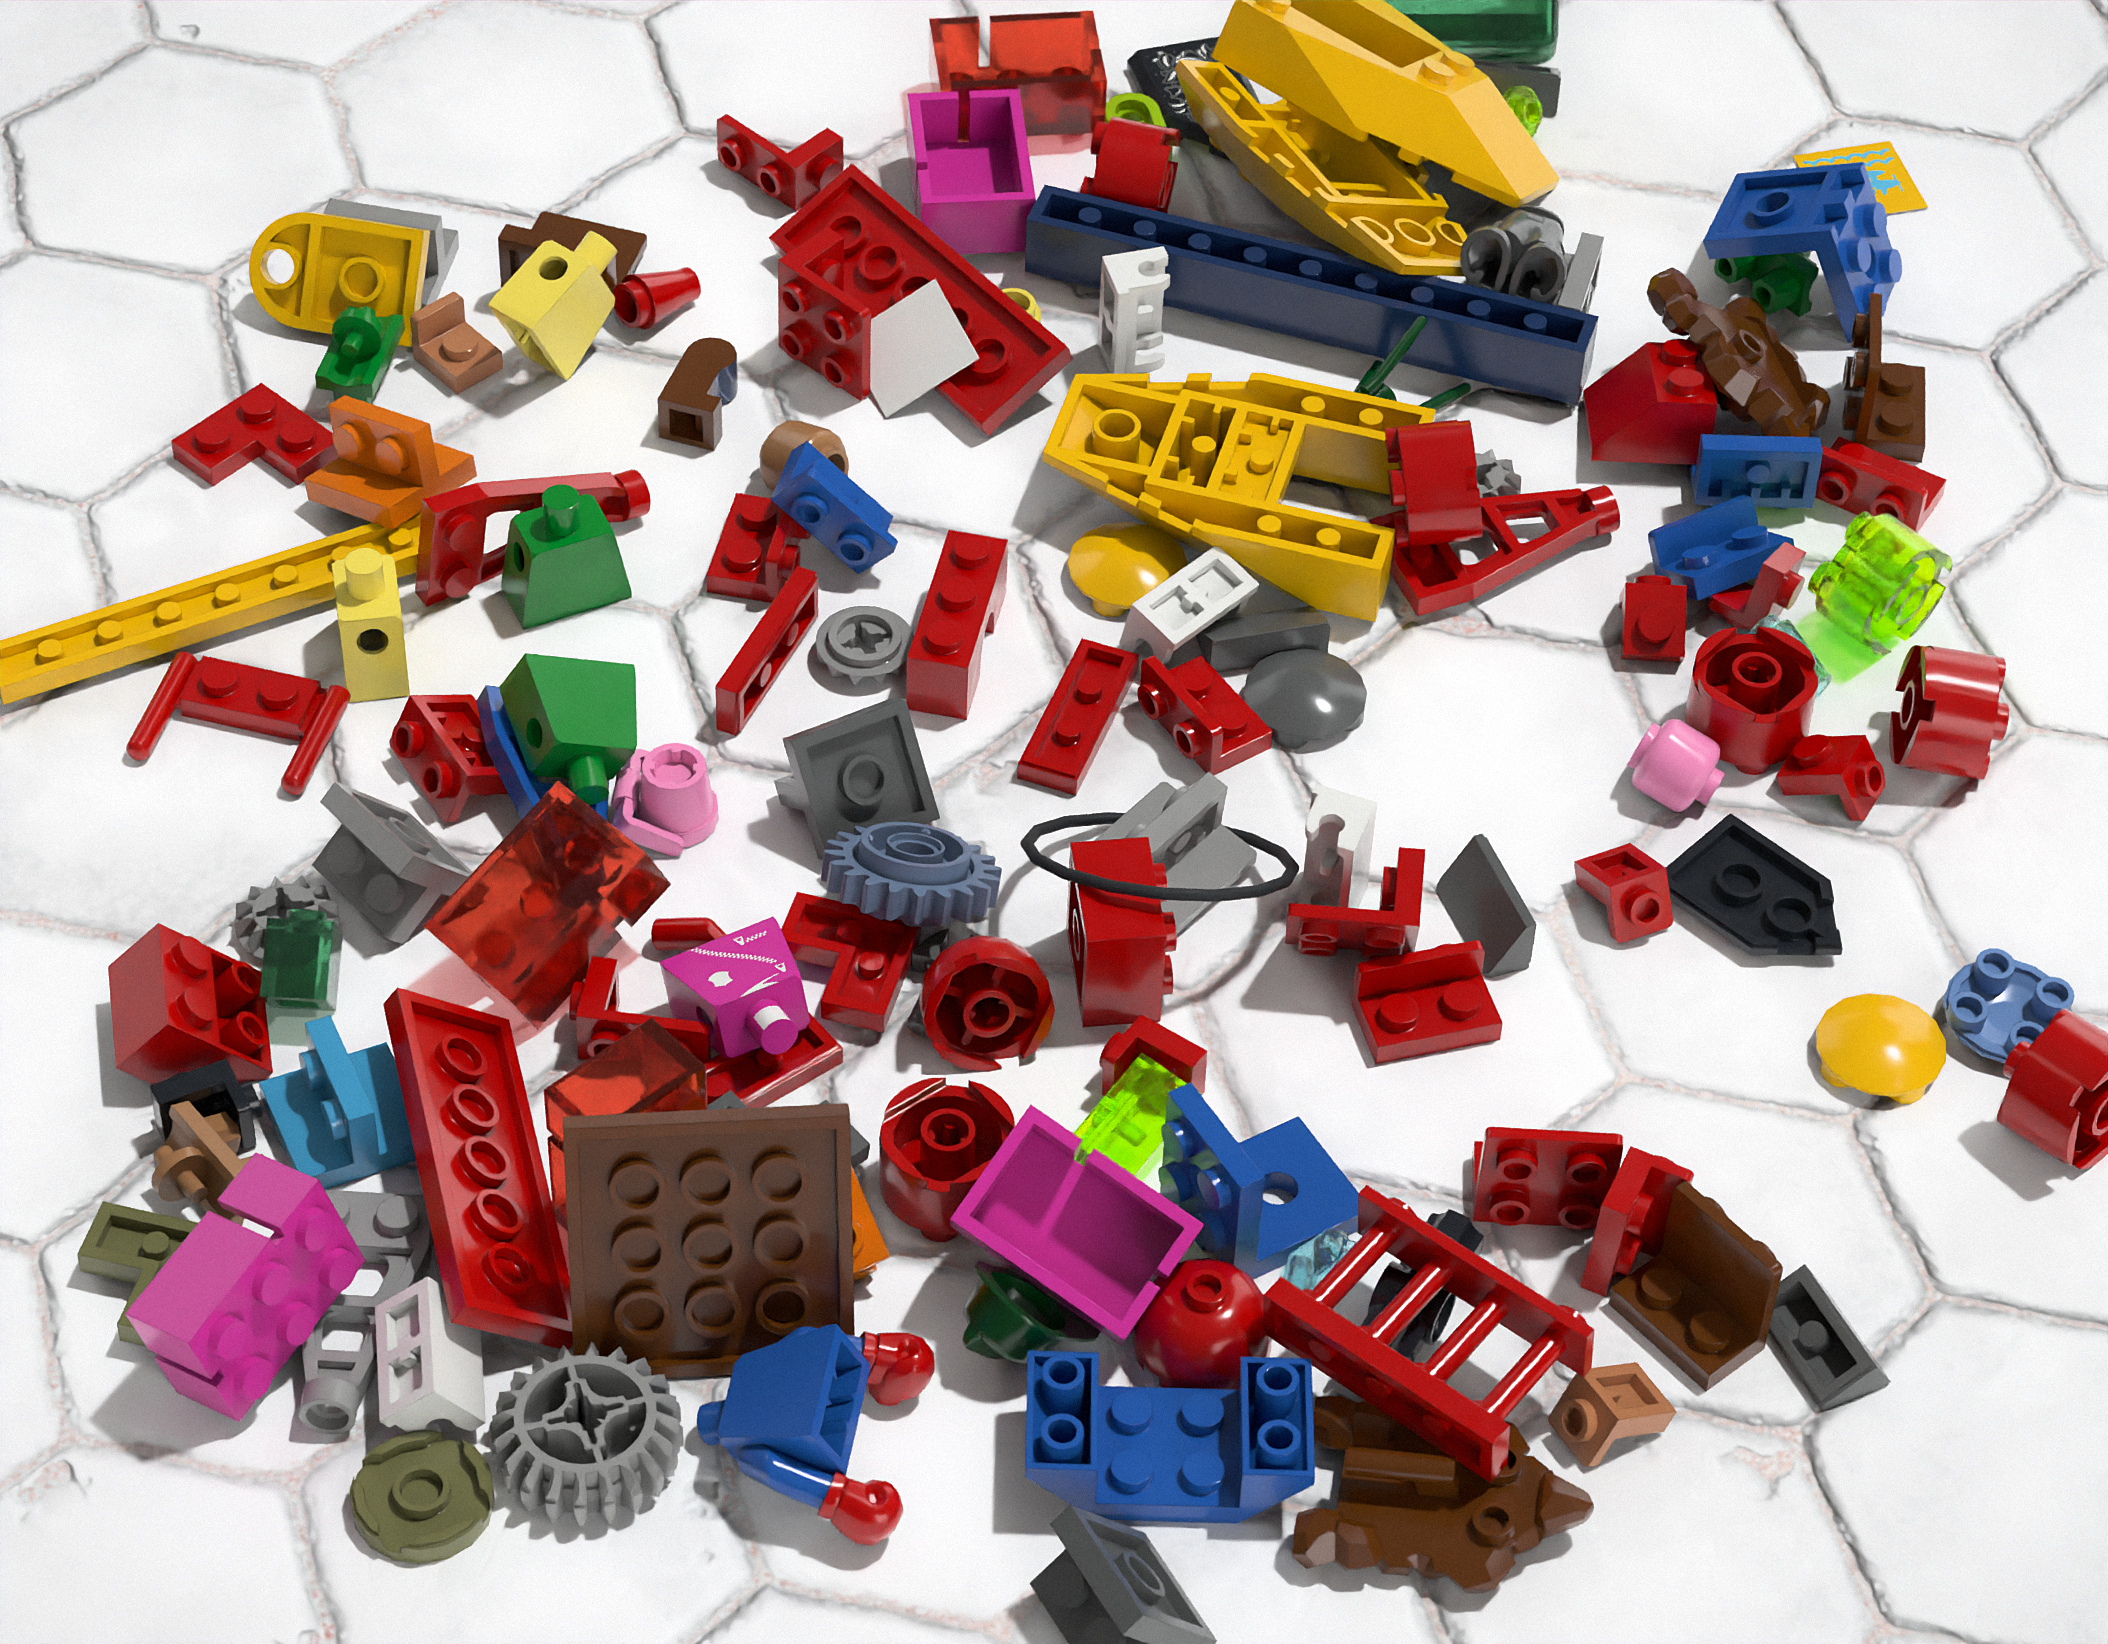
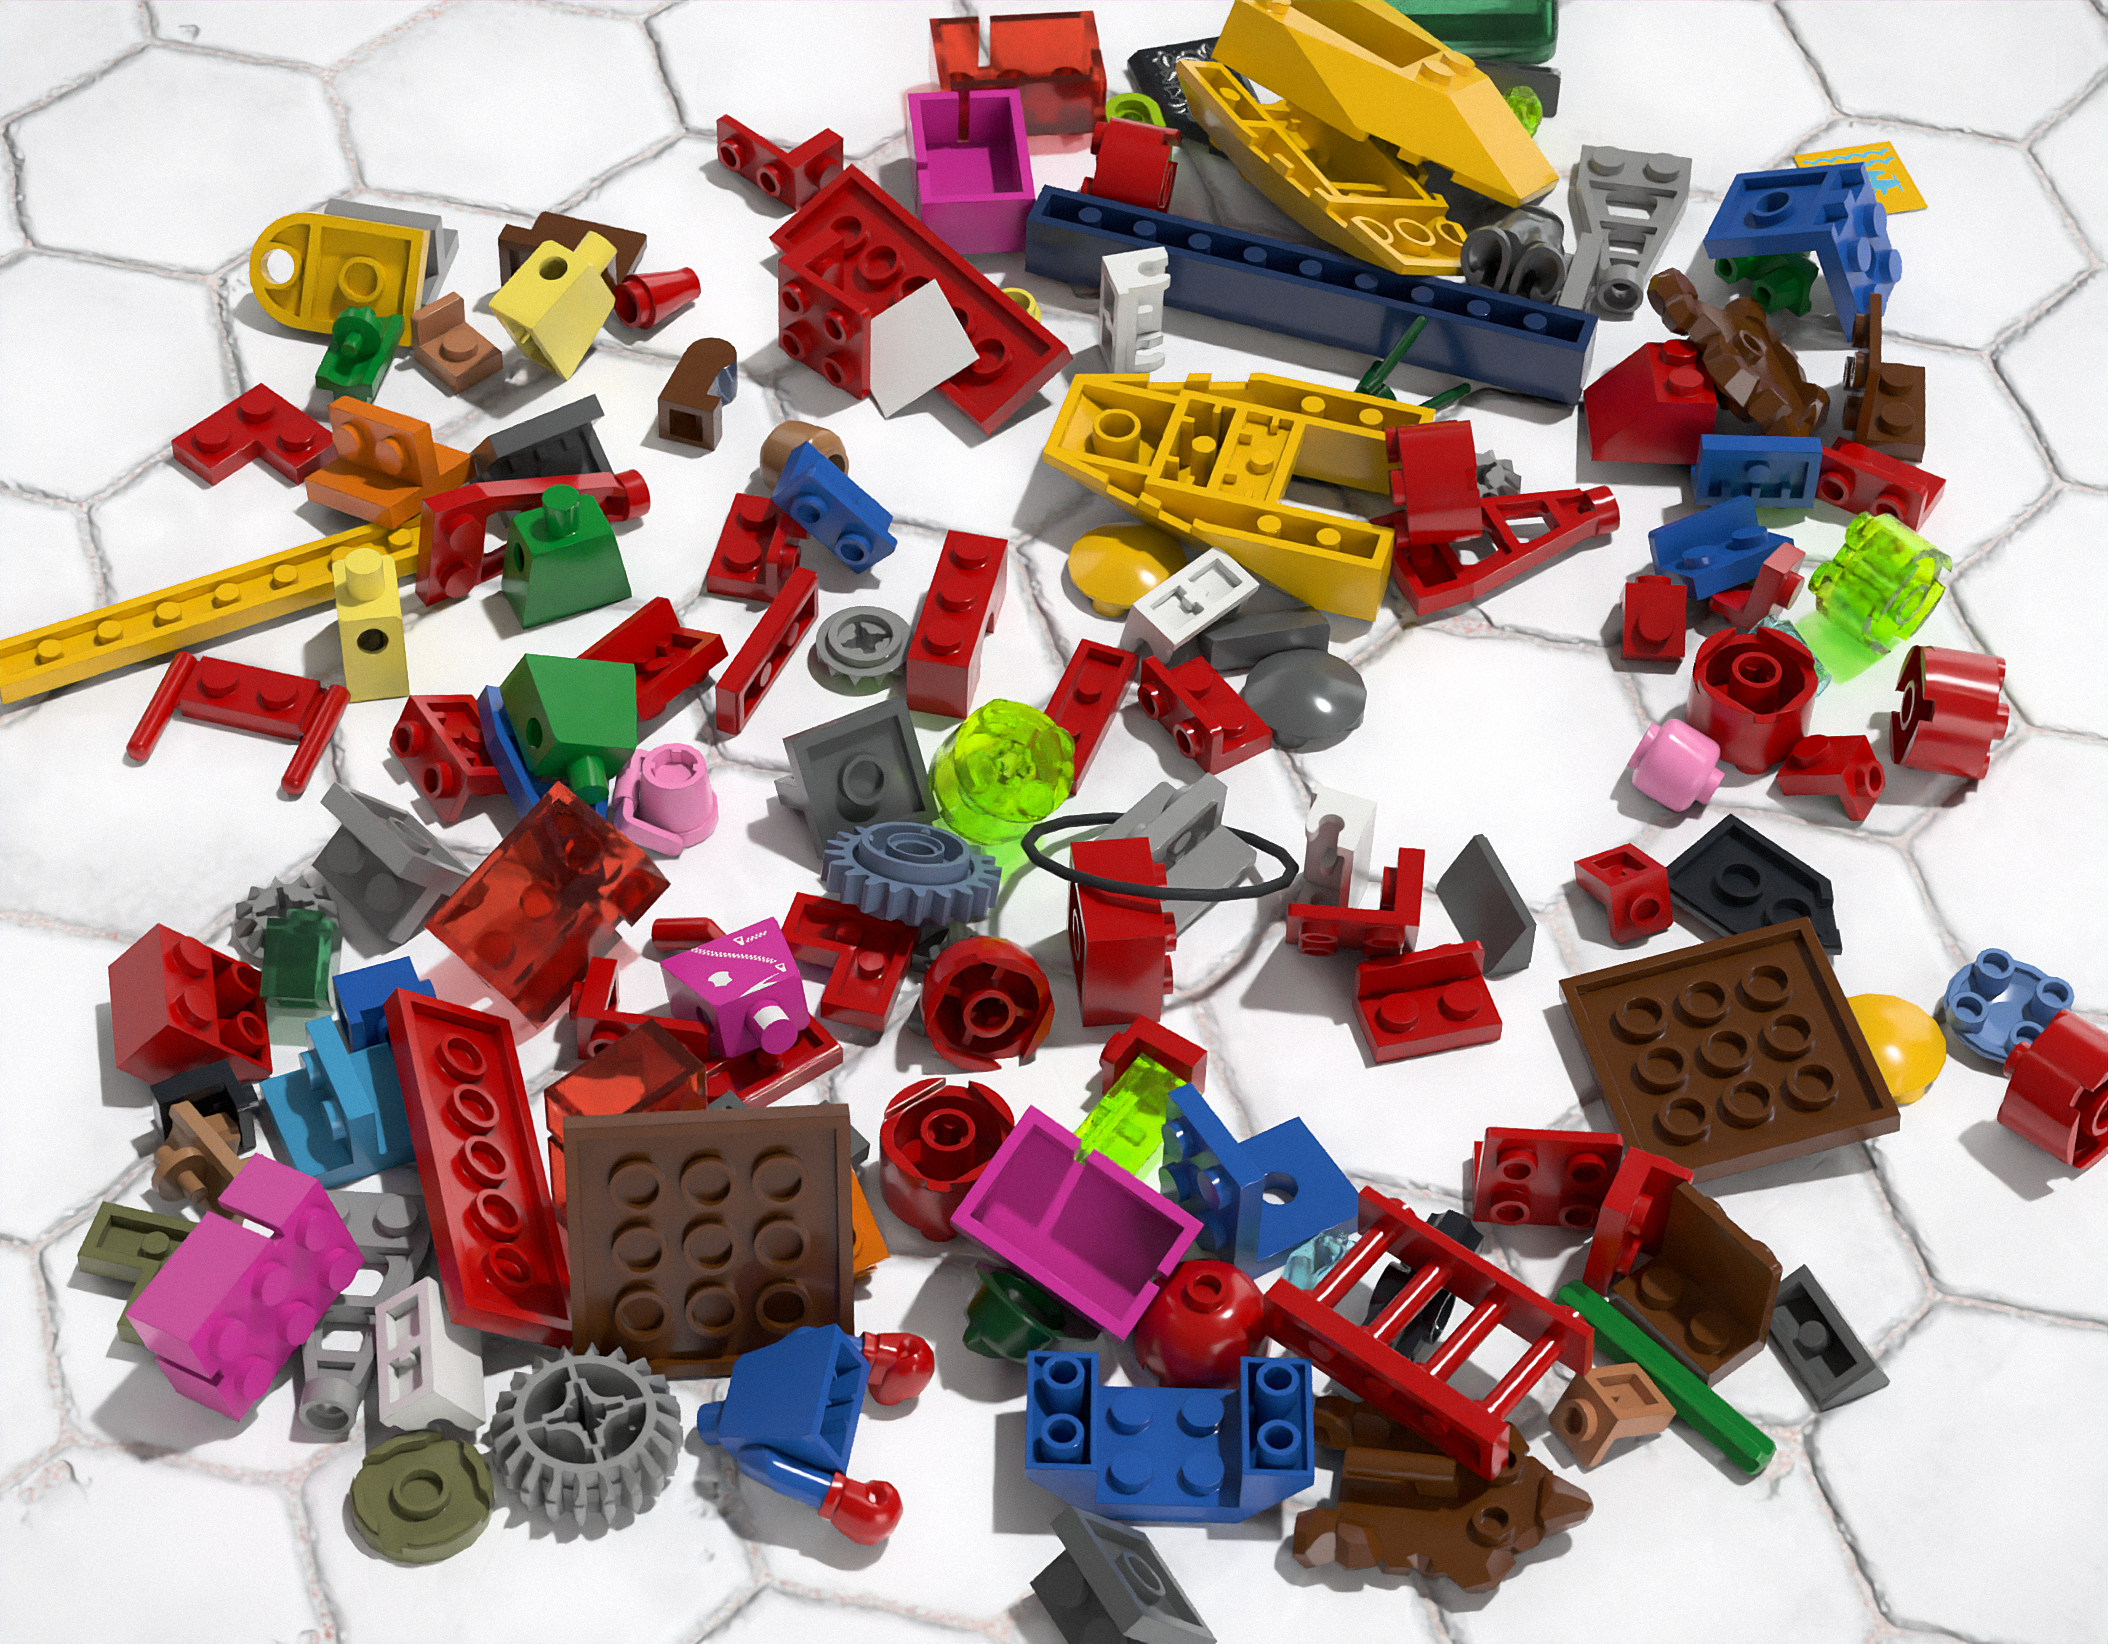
(361, 999): none -> blue brick
(544, 446): none -> dark grey bracket
(663, 655): none -> red bracket
(1002, 772): none -> clear neon green brick
(1636, 179): none -> light grey plate
(1688, 1395): none -> green axle
(1730, 1052): none -> reddish brown plate

